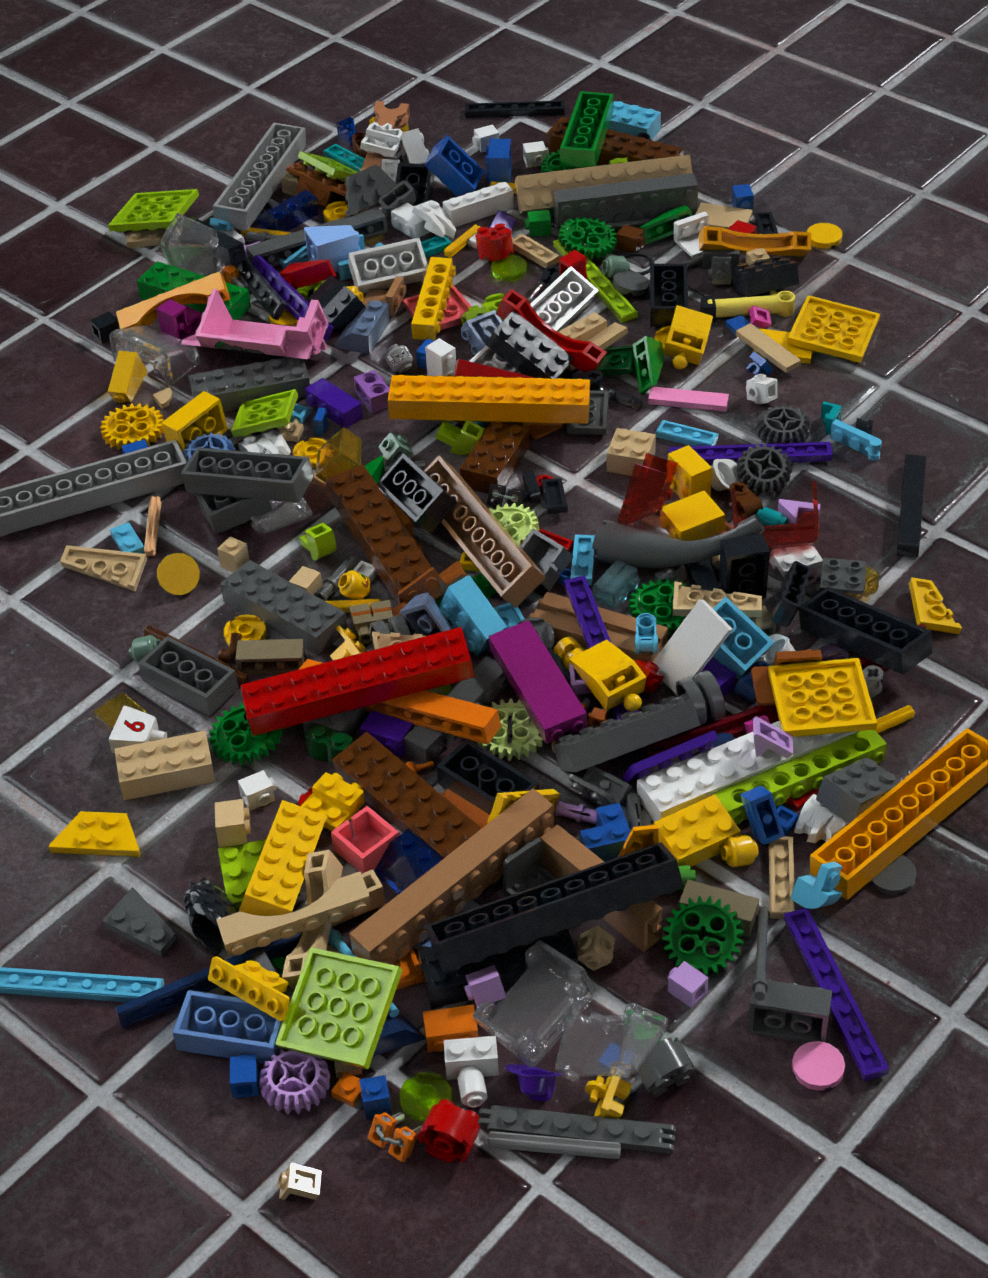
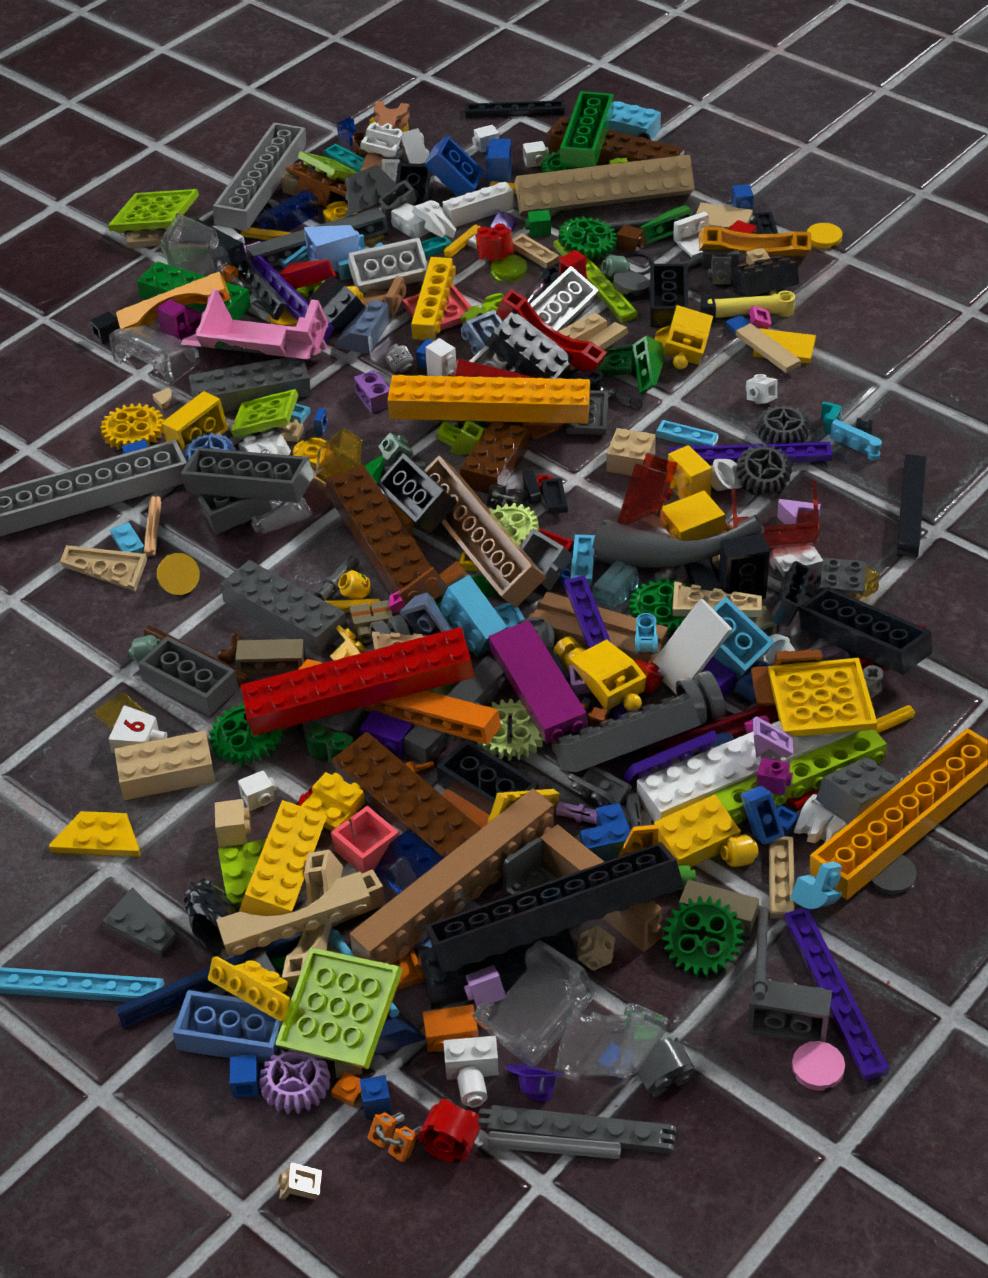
(126, 376): yellow slope -> none
(221, 224): medium azure tile -> none
(233, 554): tan brick -> none
(248, 625): yellow tile -> none
(253, 237): dark grey pin -> none
(307, 579): tan brick -> none
(319, 541): lime brick -> none
(339, 405): dark purple brick -> none
(366, 569): white tile -> none
(396, 602): none -> dark pink plate
(423, 1092): clear neon green tile -> none
(605, 1092): yellow hips -> none
(626, 199): dark grey brick -> none
(687, 984): lavender brick -> none
(688, 399): bright pink tile -> none
(747, 502): reddish brown piece -> none
(759, 364): blue tile -> none
(770, 517): teal brick -> none
(774, 776): none -> magenta brick
(833, 329): yellow plate -> none
(929, 607): yellow wing -> none

